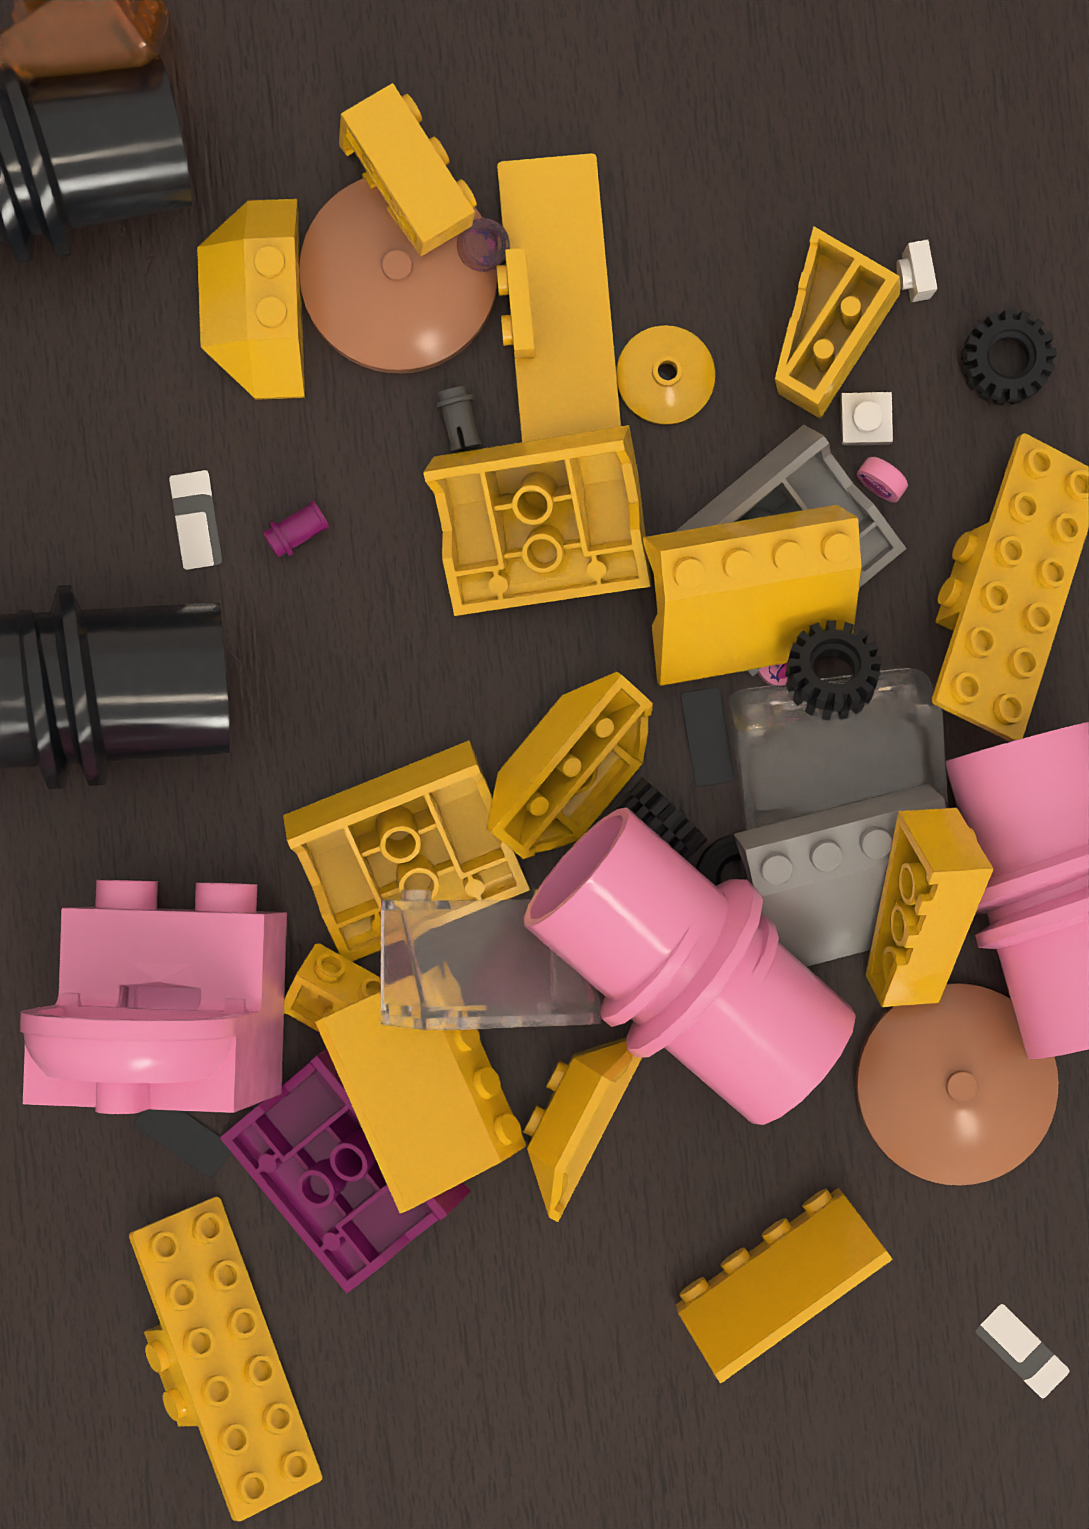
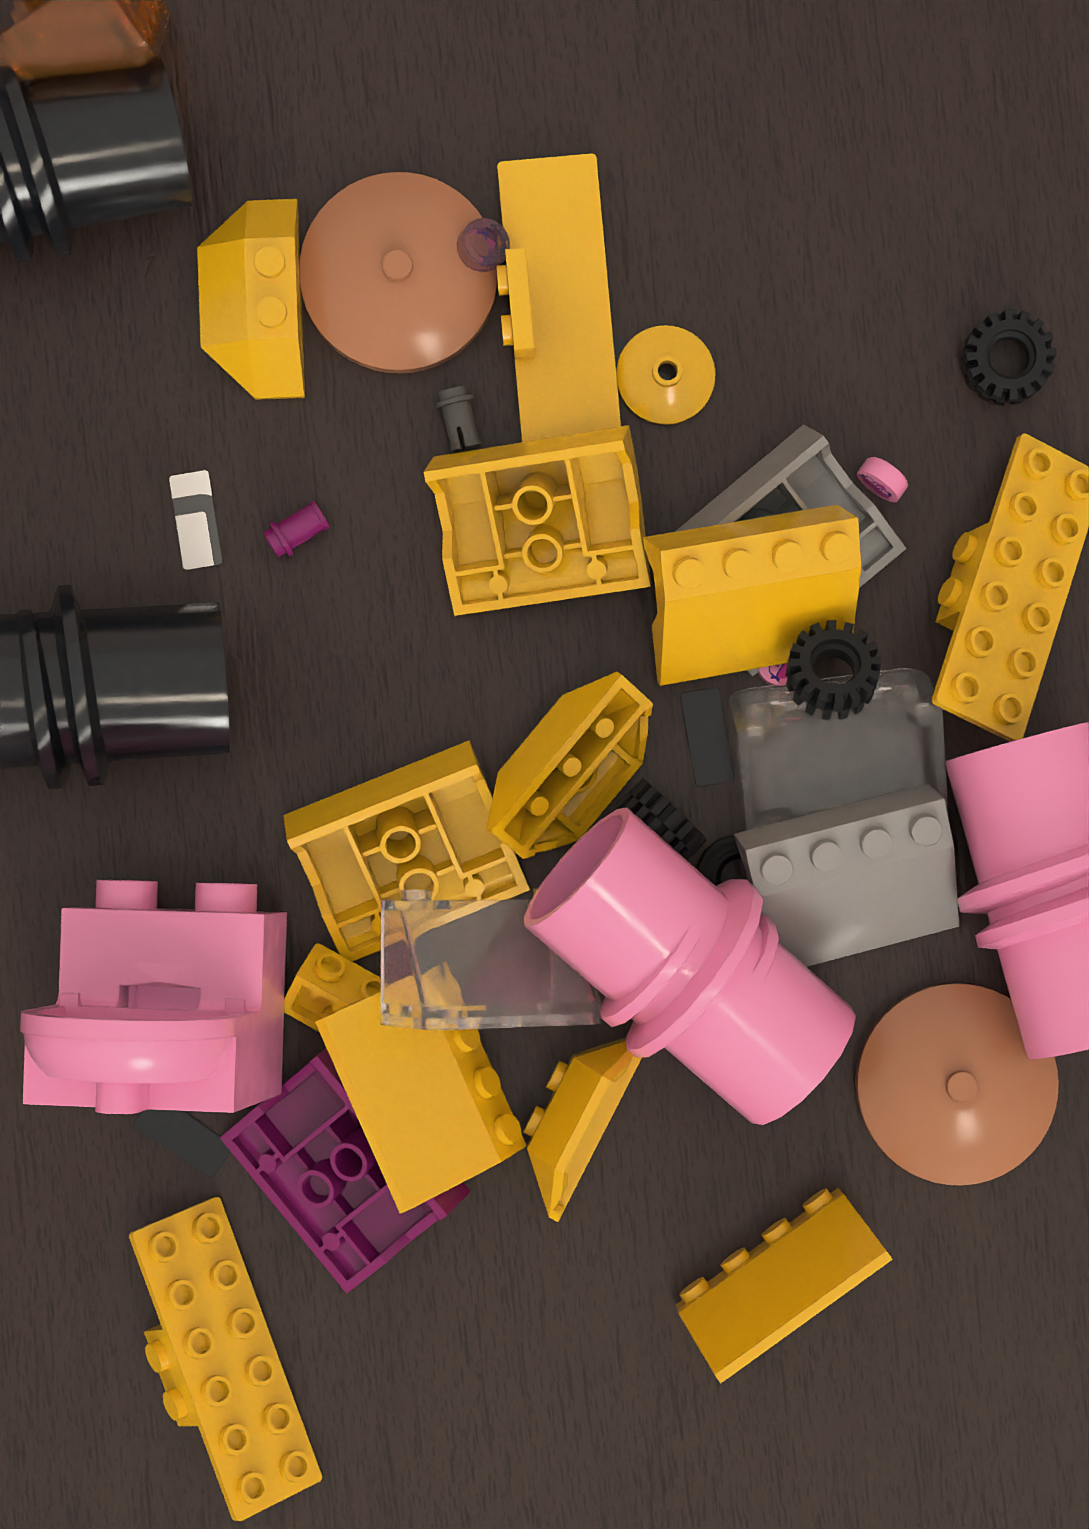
(407, 168): yellow wedge -> none
(832, 322): yellow wedge -> none
(866, 418): white plate -> none
(917, 271): white plate -> none
(925, 905): yellow wedge -> none
(1022, 1351): white sticker -> none

